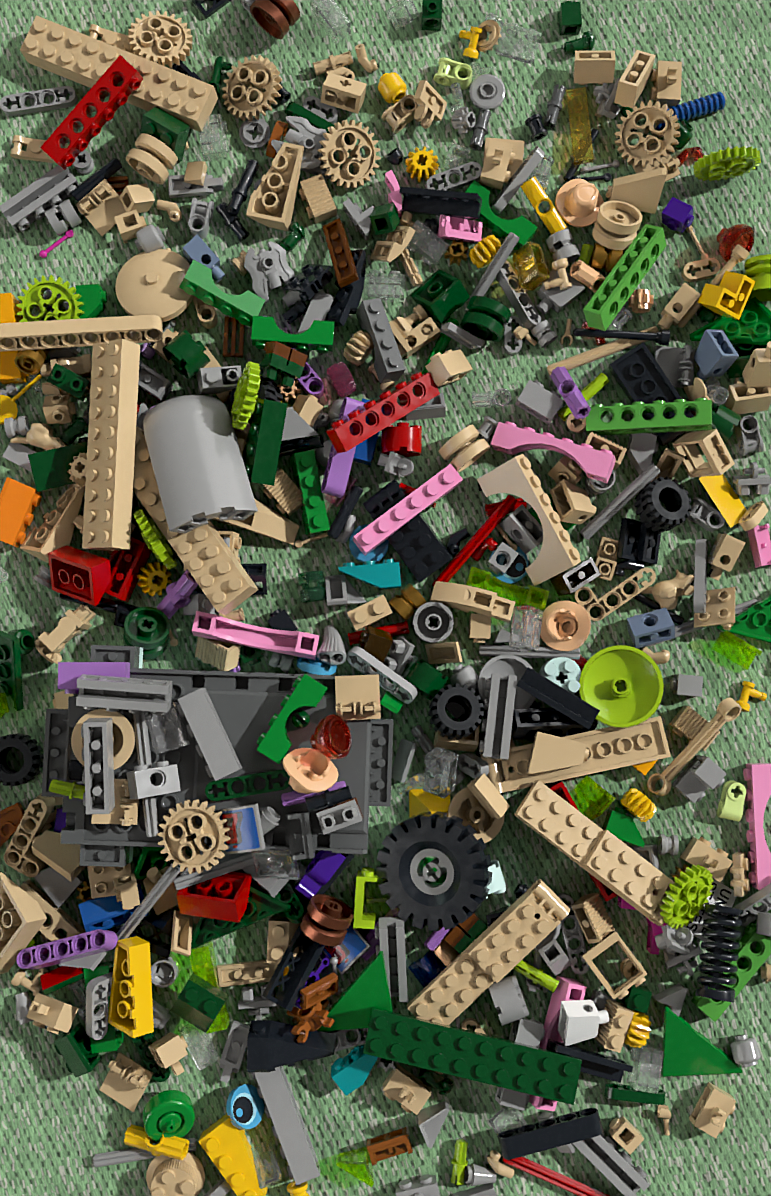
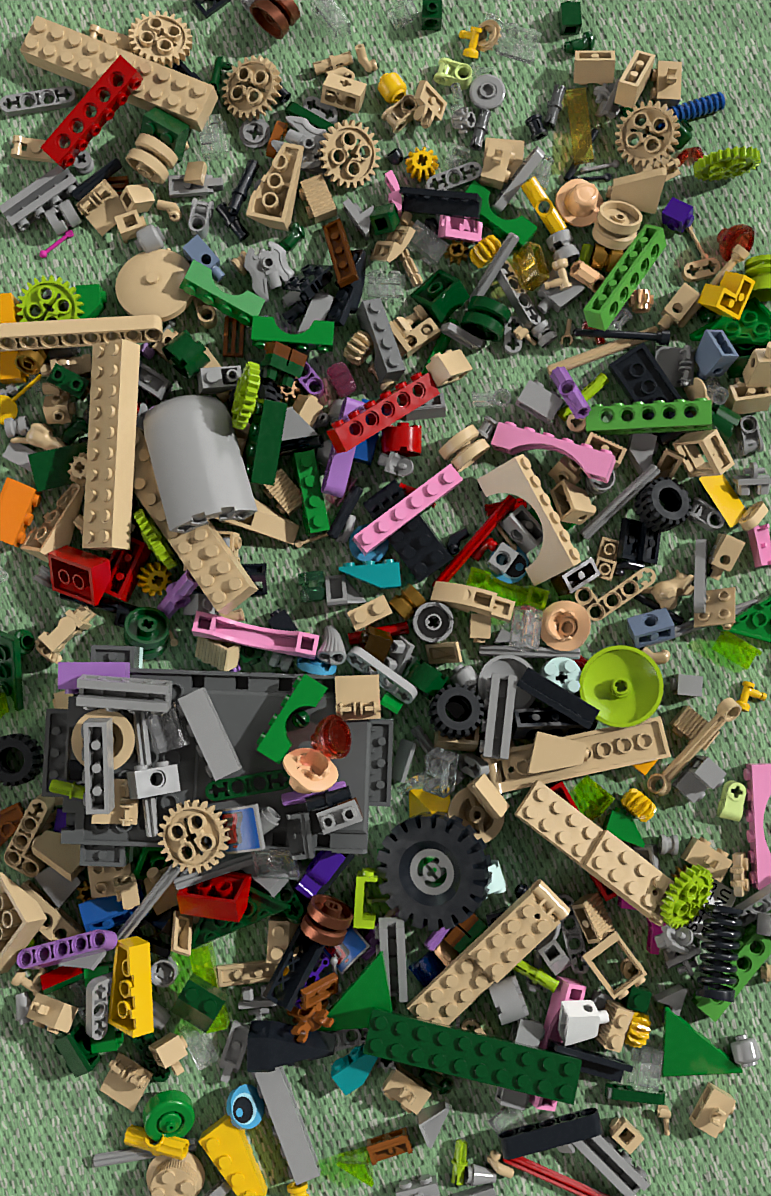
(267, 1164): clear slope -> none

